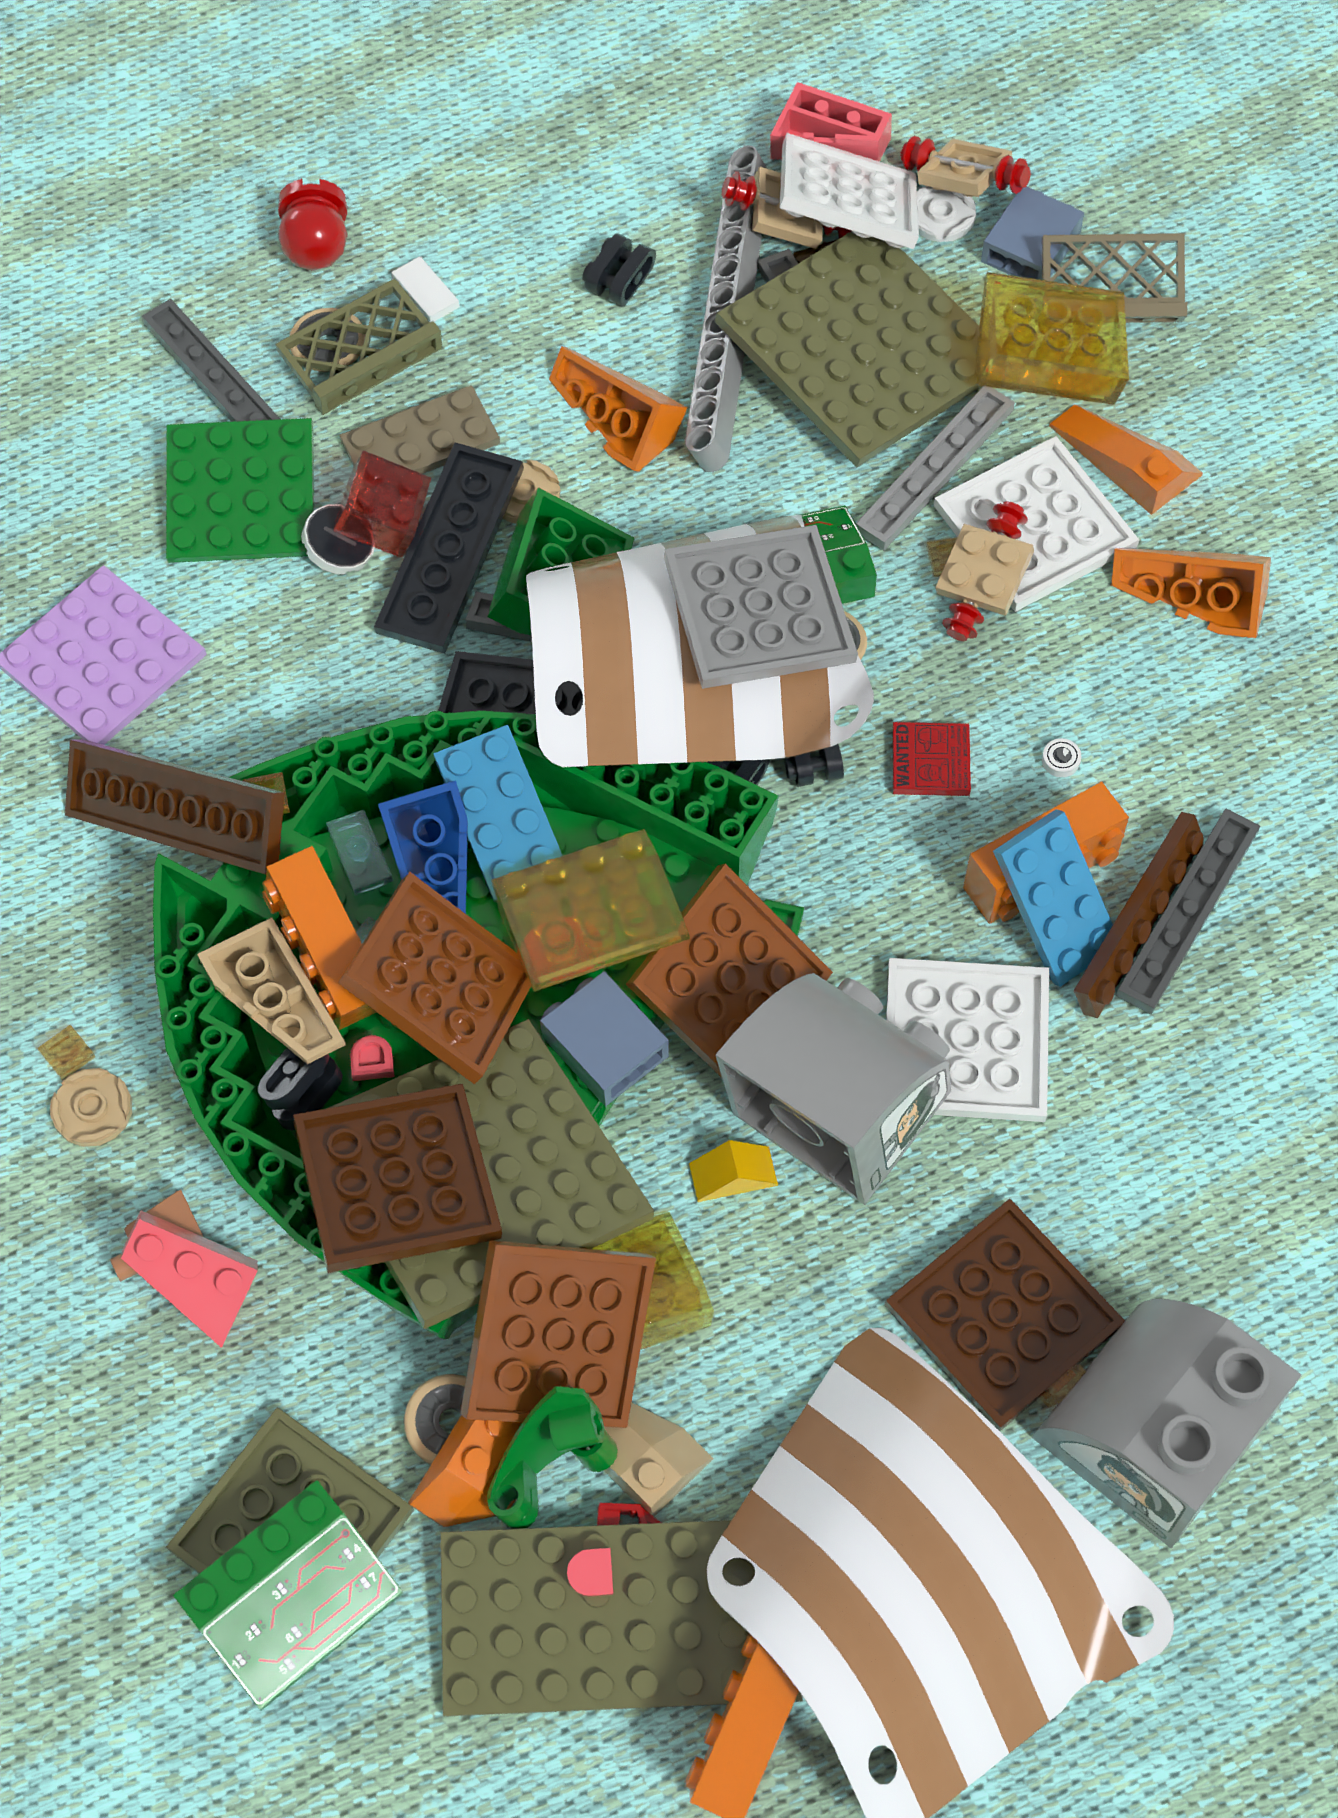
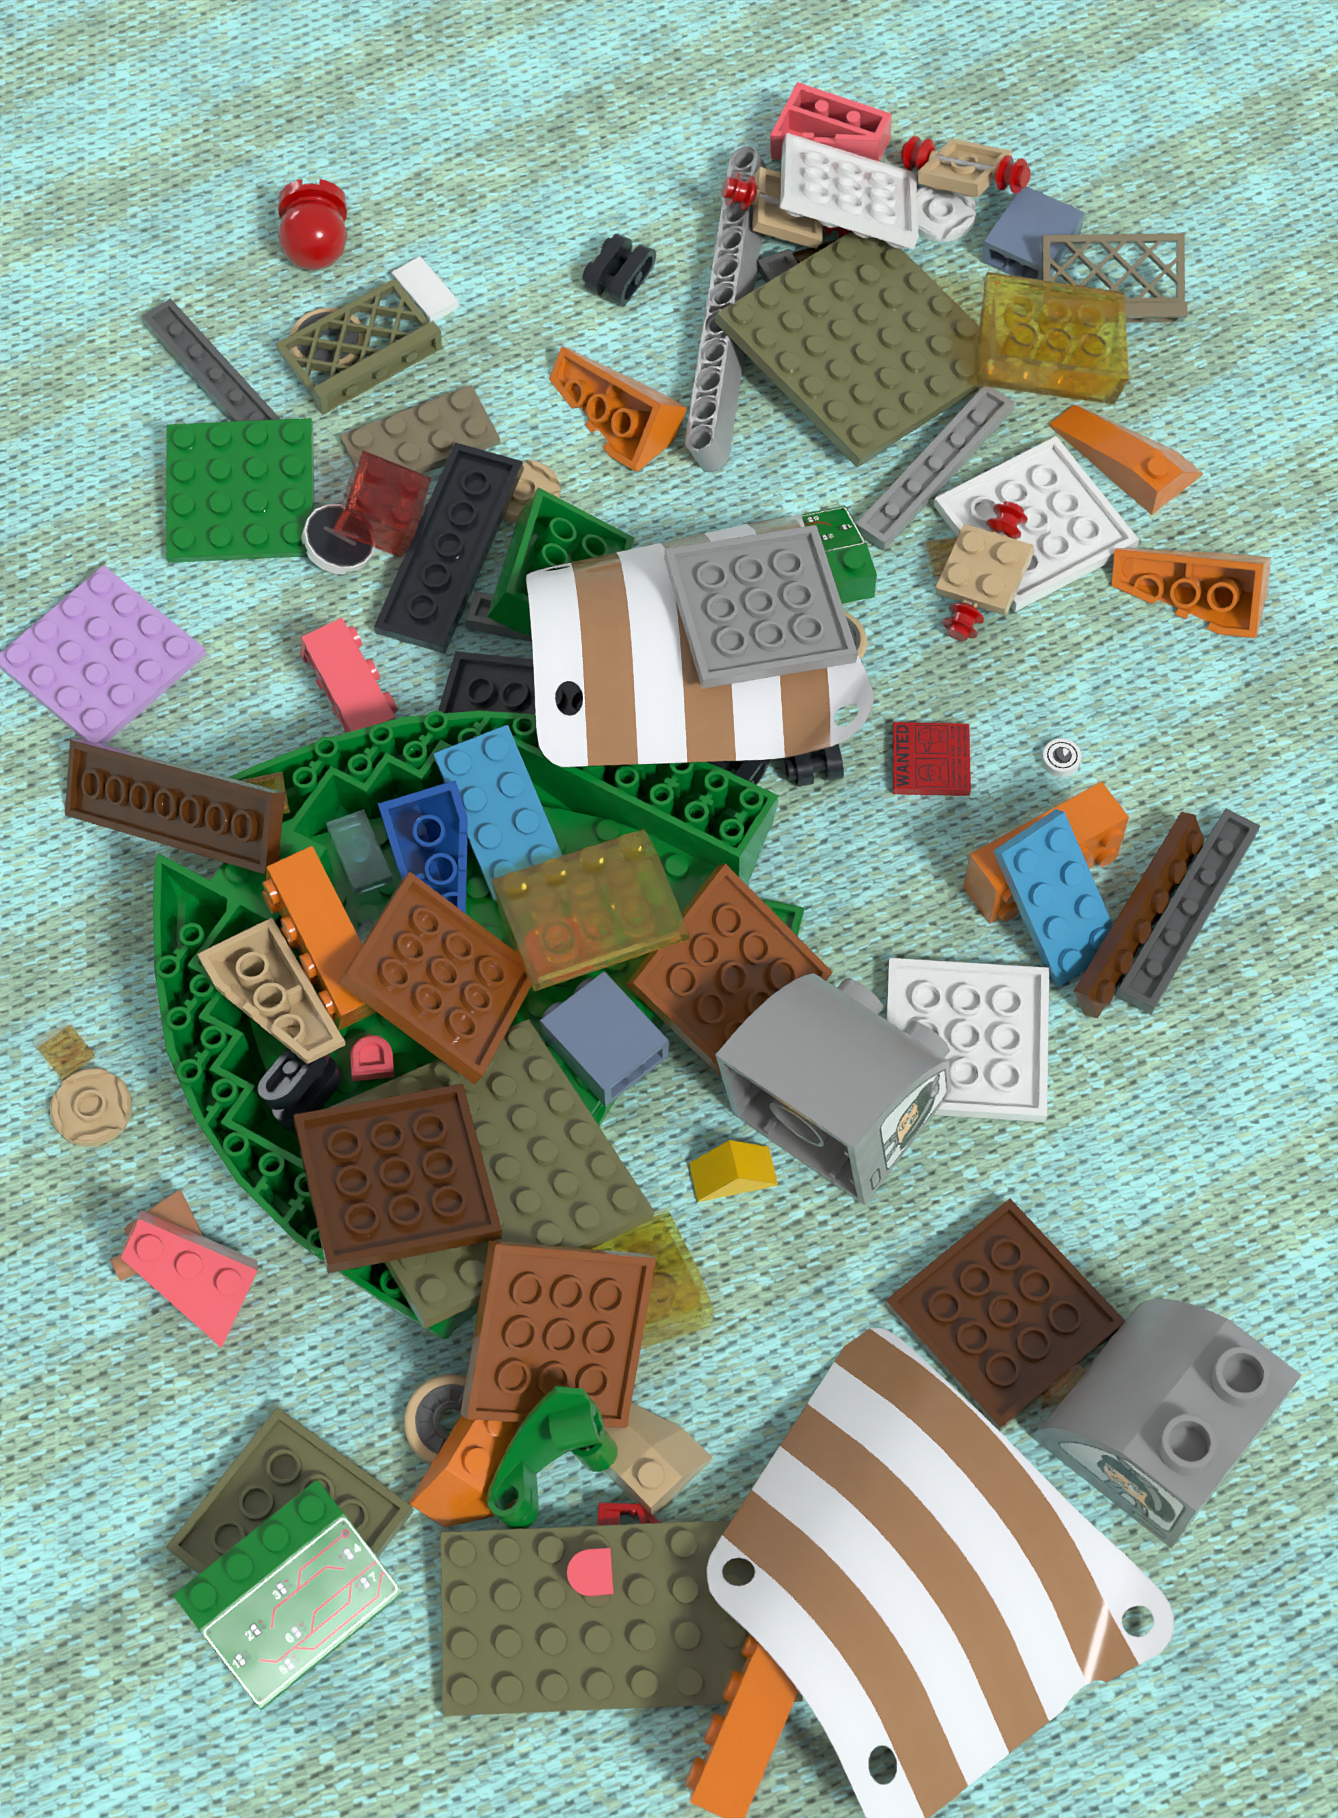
(347, 676): none -> coral wedge

